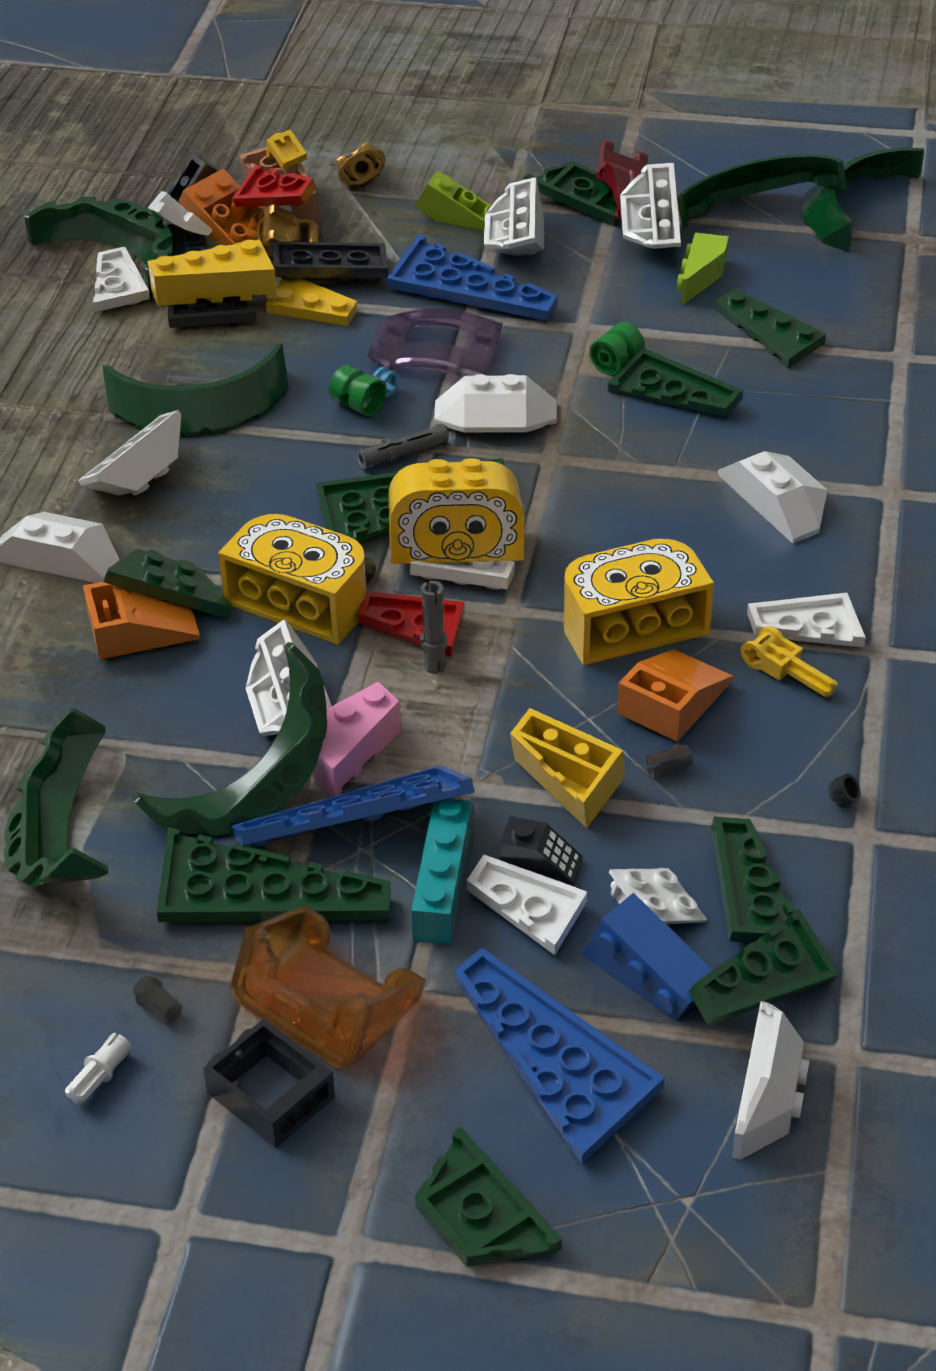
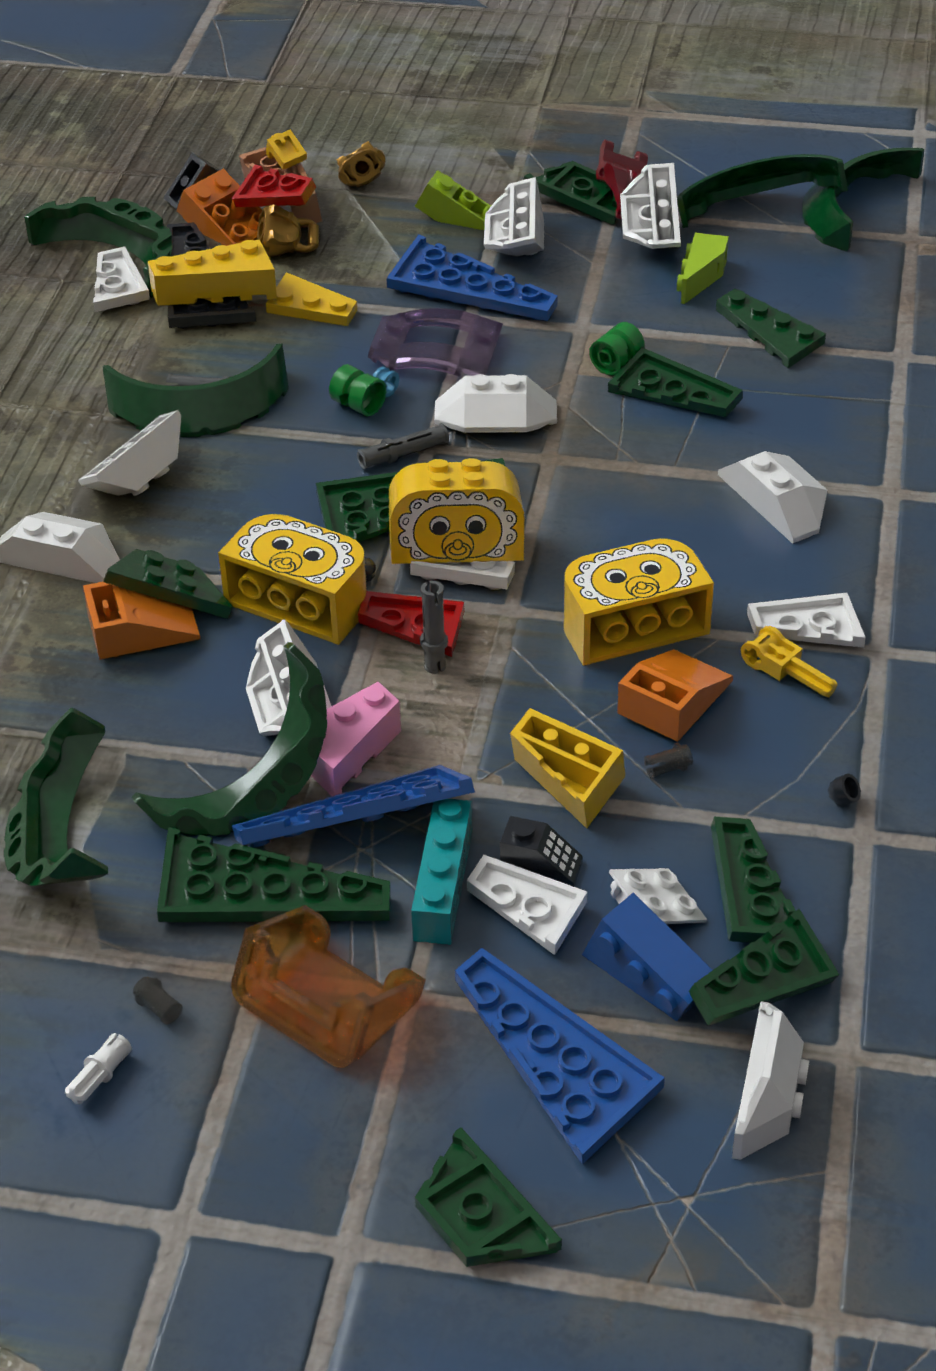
(177, 214): white slope -> none
(291, 1109): black window -> none
(330, 260): black plate -> none

